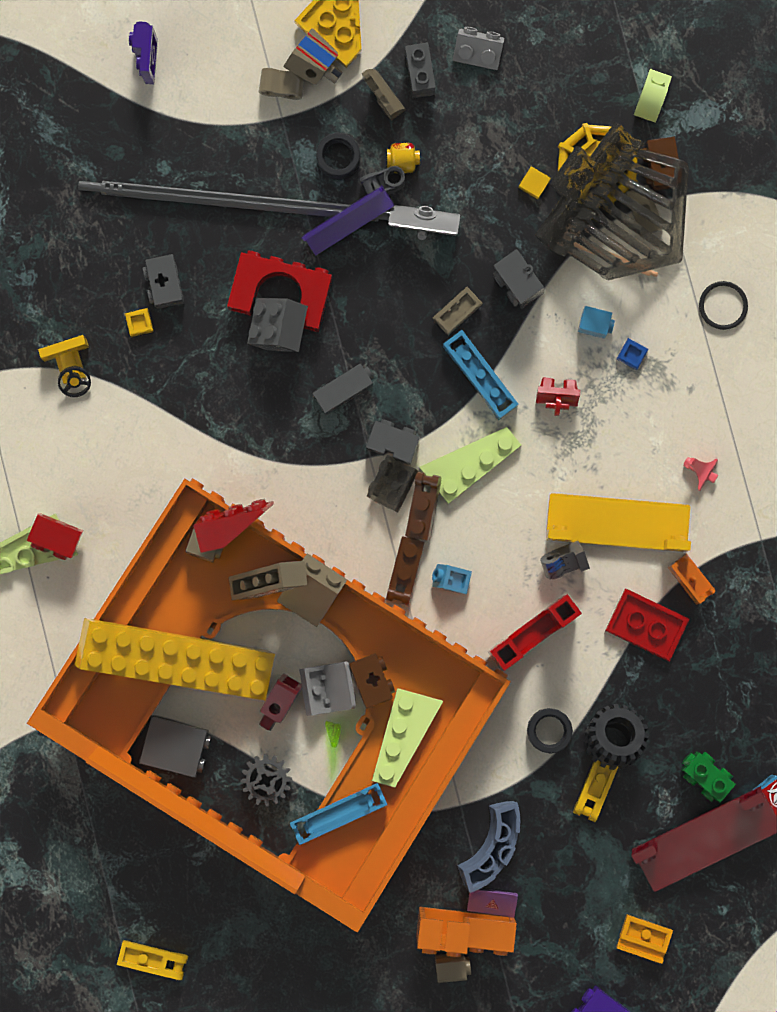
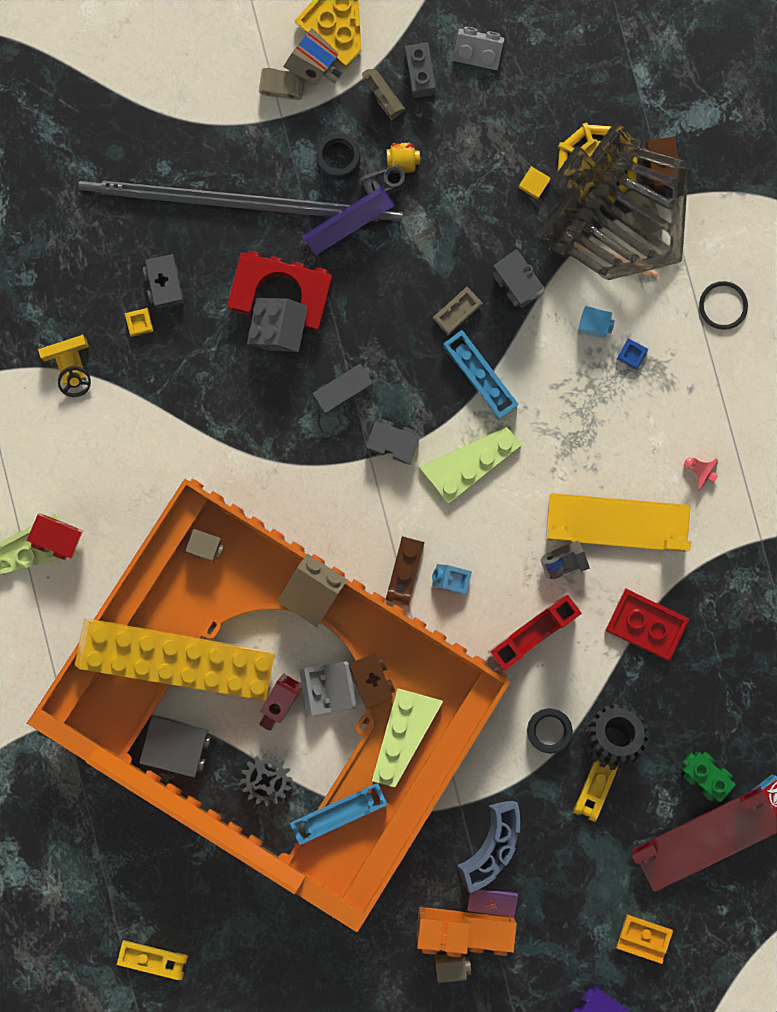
(144, 45): dark purple plate -> none
(219, 529): red slope -> none
(268, 580): dark tan brick -> none
(333, 730): clear neon green slope -> none
(392, 483): clear smoke bracket -> none
(423, 507): reddish brown plate -> none
(424, 220): light grey shield -> none
(558, 398): red hips -> none
(652, 95): yellowish green brick -> none
(691, 579): orange hinge -> none

